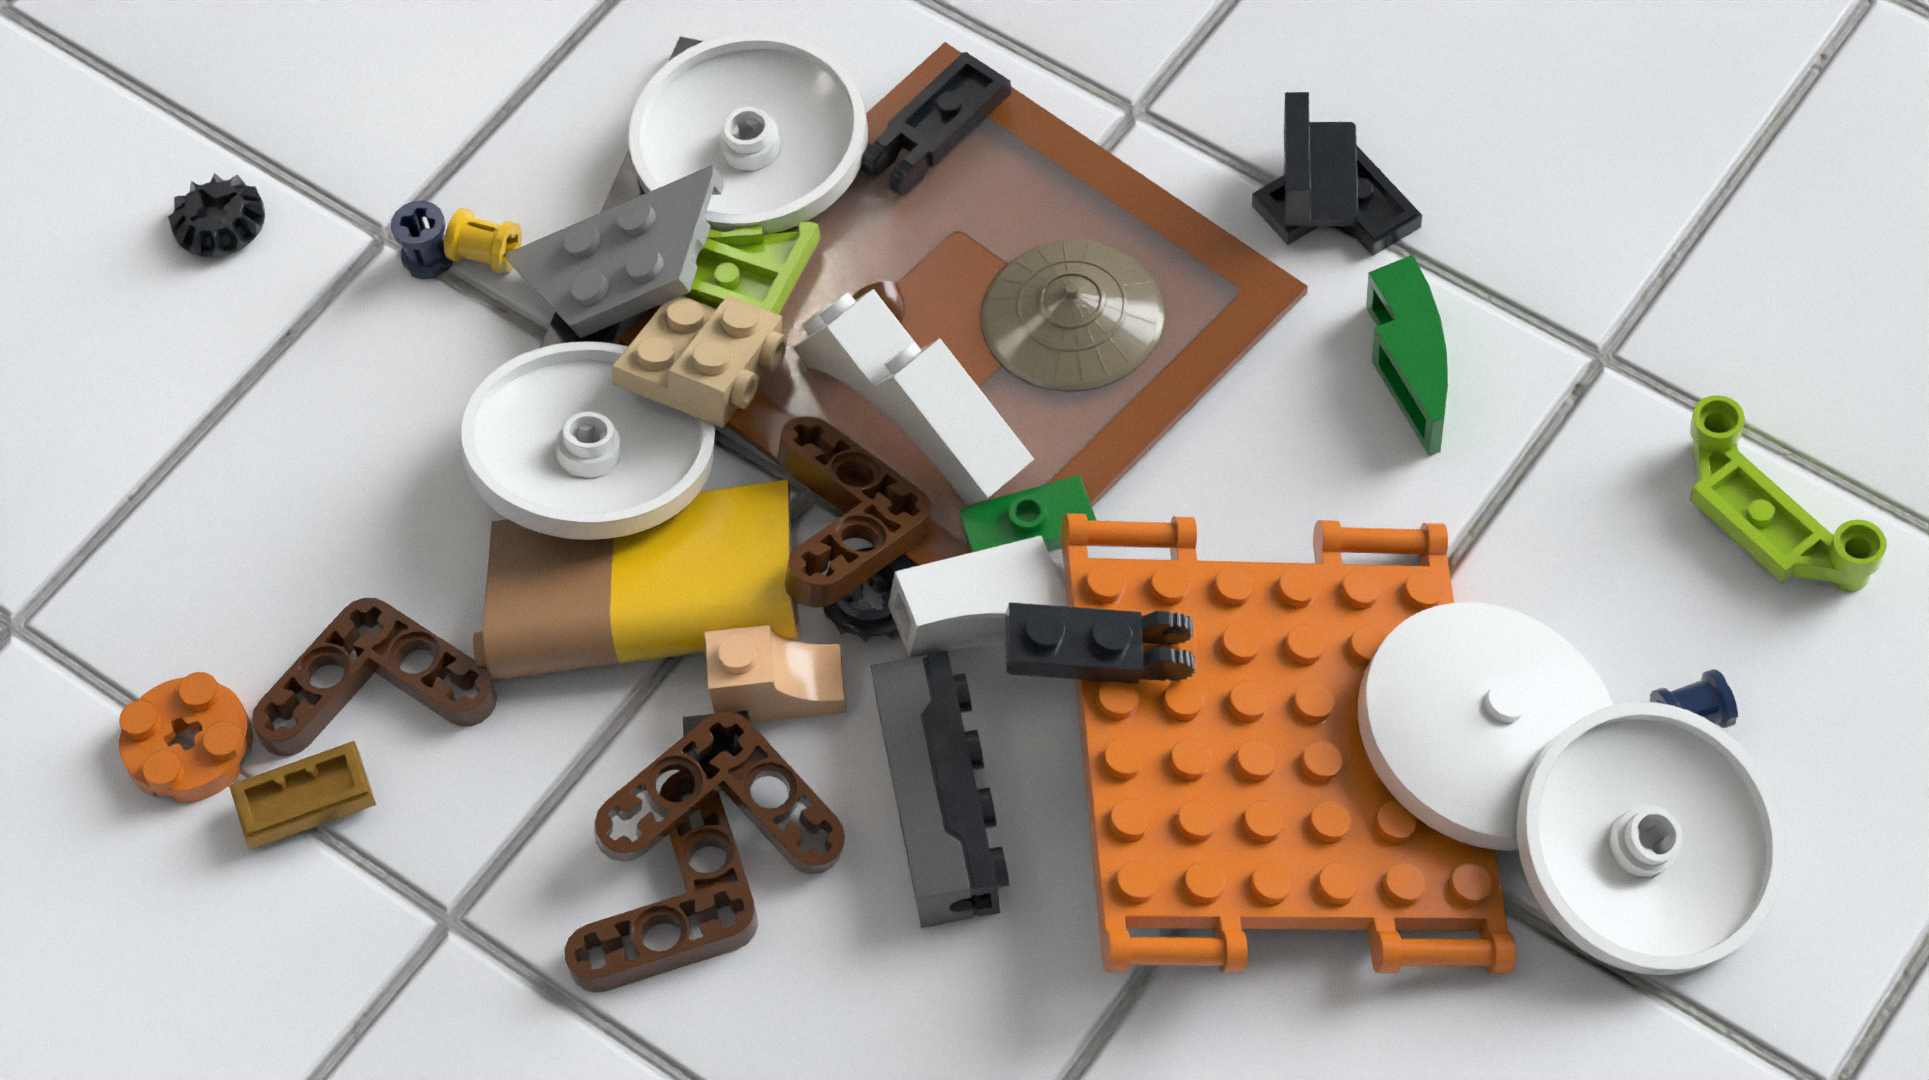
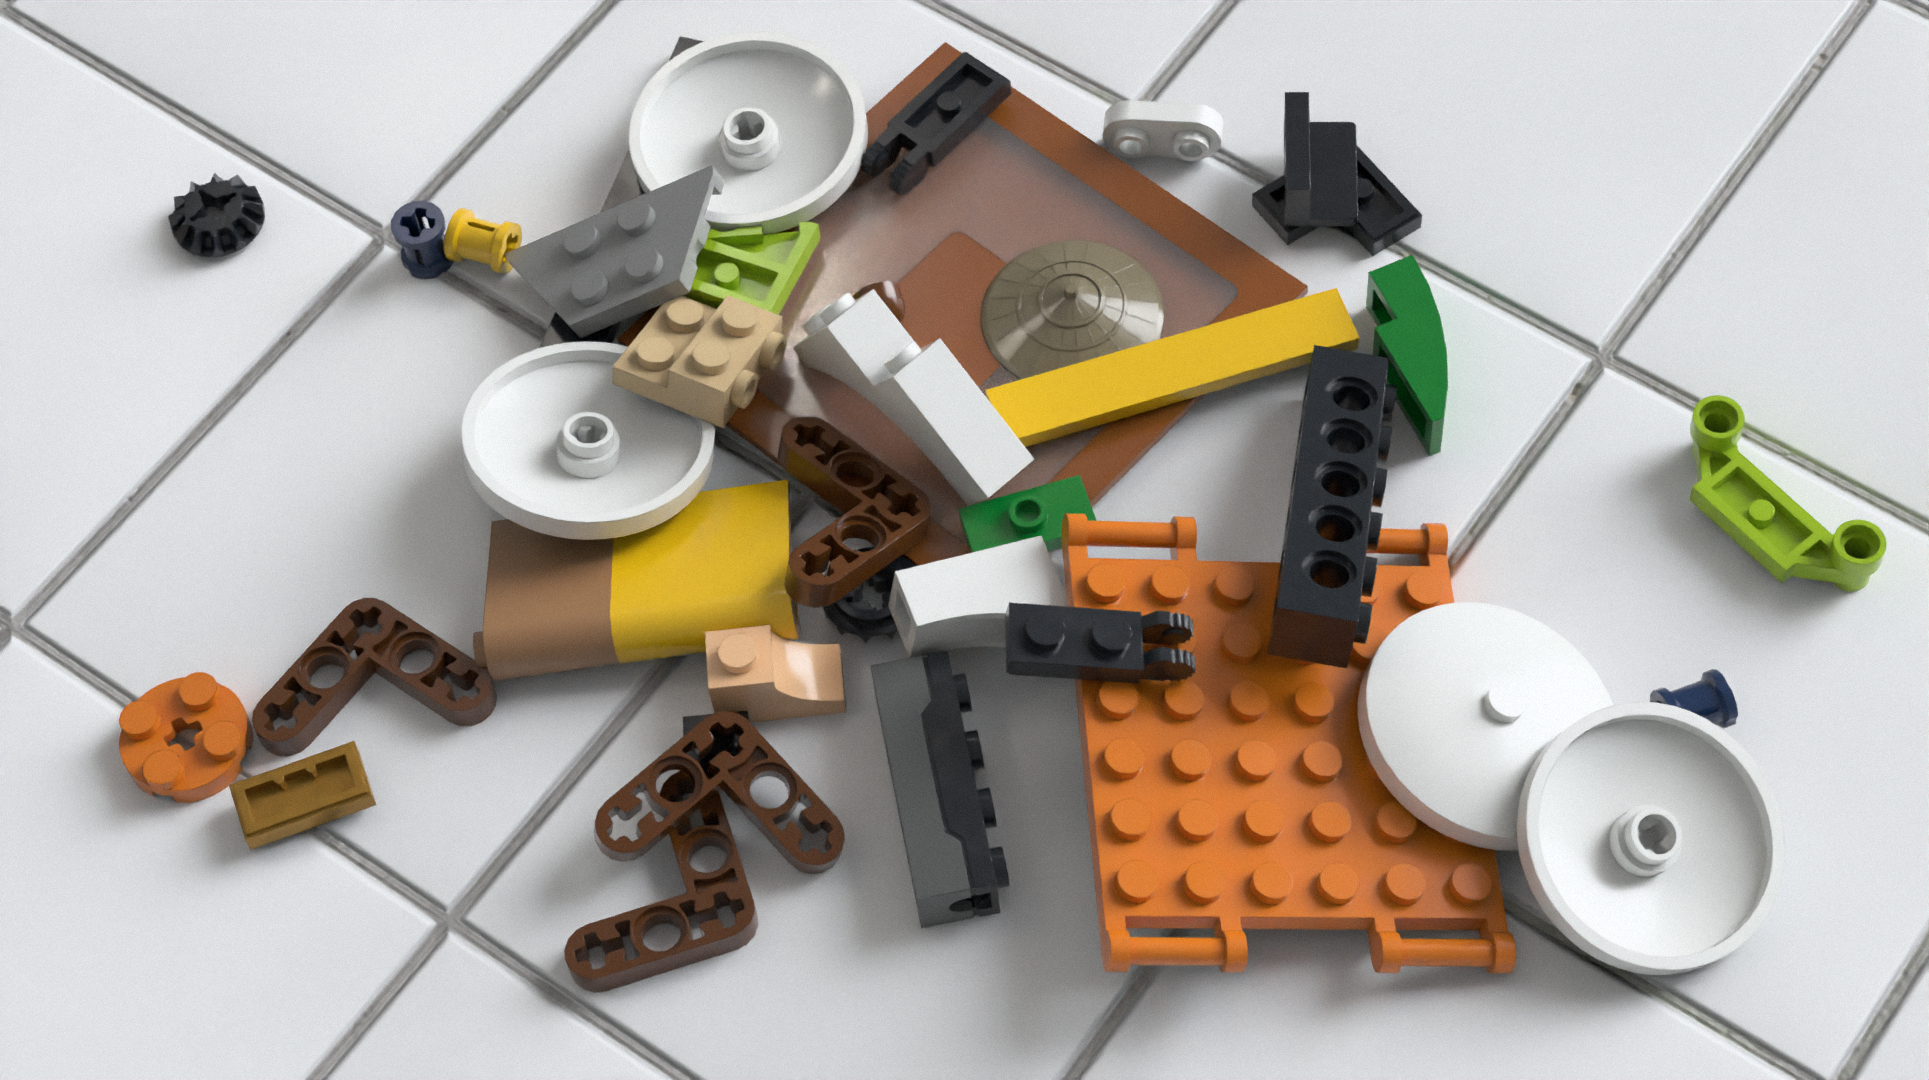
(1162, 130): none -> white plate
(1173, 368): none -> yellow tile
(1330, 509): none -> black brick

